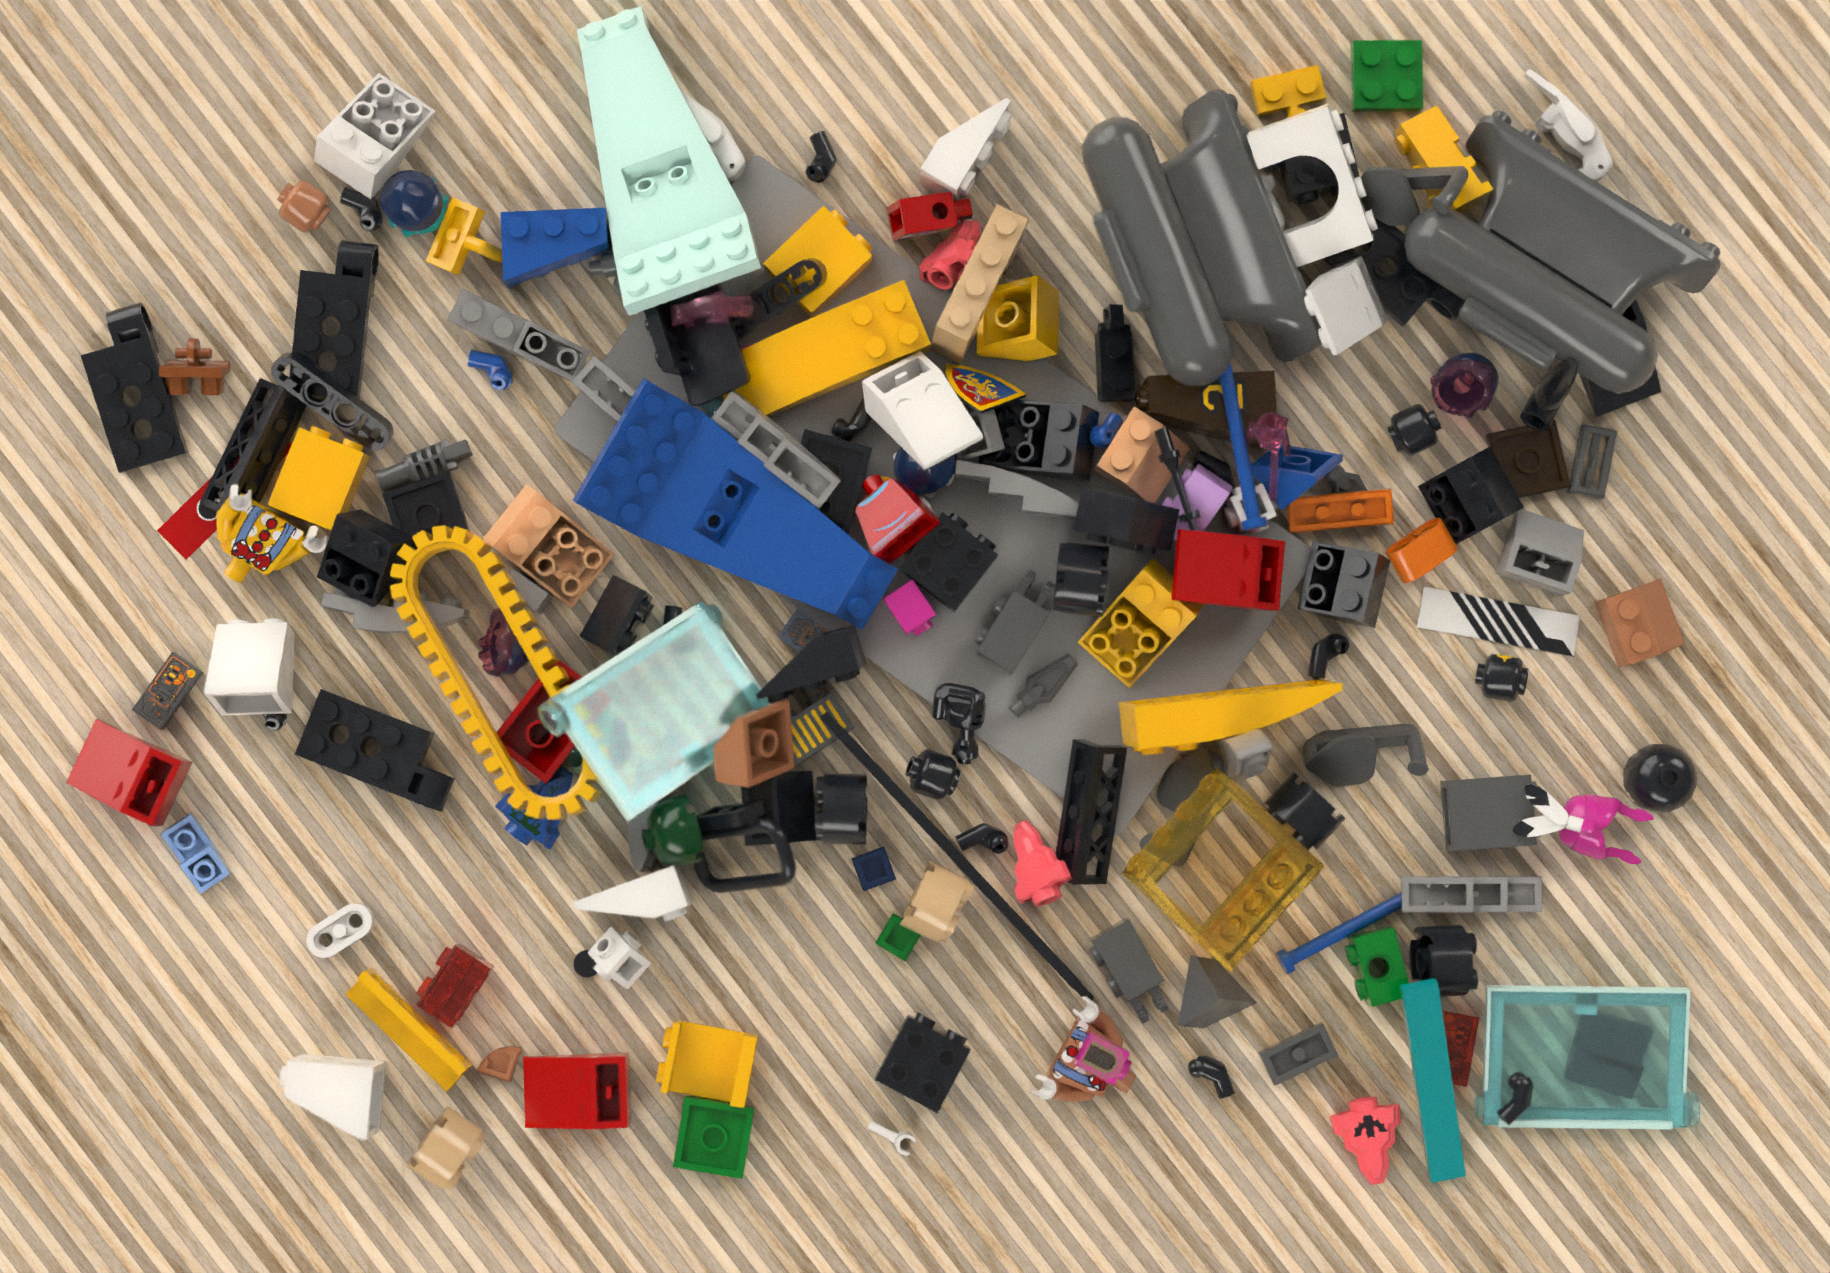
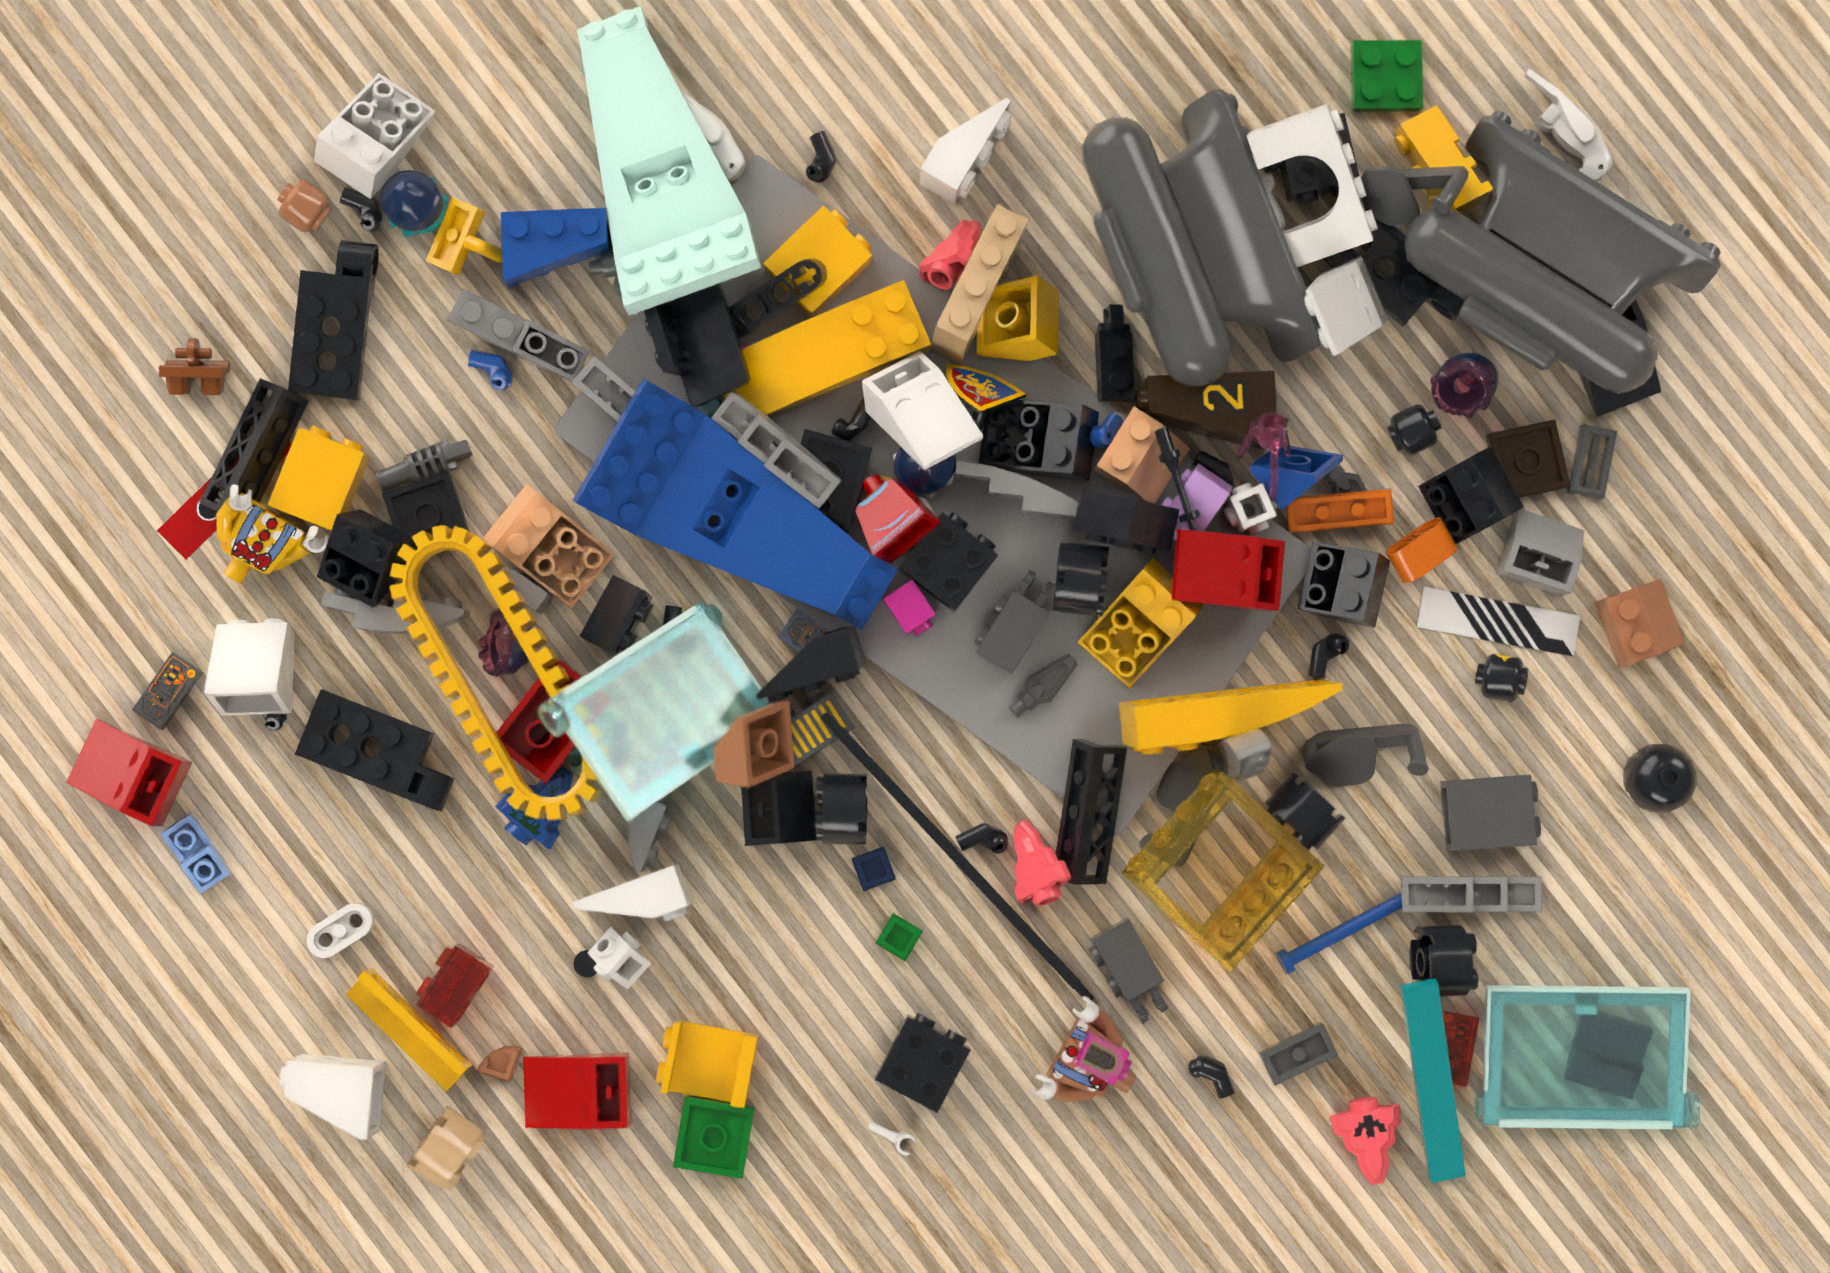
(126, 364): black hinge -> none
(335, 396): black beam -> none
(673, 833): dark green cylinder -> none
(713, 306): clear pink piece -> none
(737, 821): black bar -> none
(914, 215): red torso -> none
(933, 774): black head -> none
(935, 902): tan brick -> none
(961, 715): black piece -> none
(992, 438): light grey piece -> none
(1210, 994): dark grey slope -> none
(1241, 454): blue bar -> none
(1288, 91): yellow plate -> none
(1370, 945): green brick -> none
(1521, 1097): black arm -> none
(1549, 395): black piece -> none
(1578, 822): dark pink hair -> none

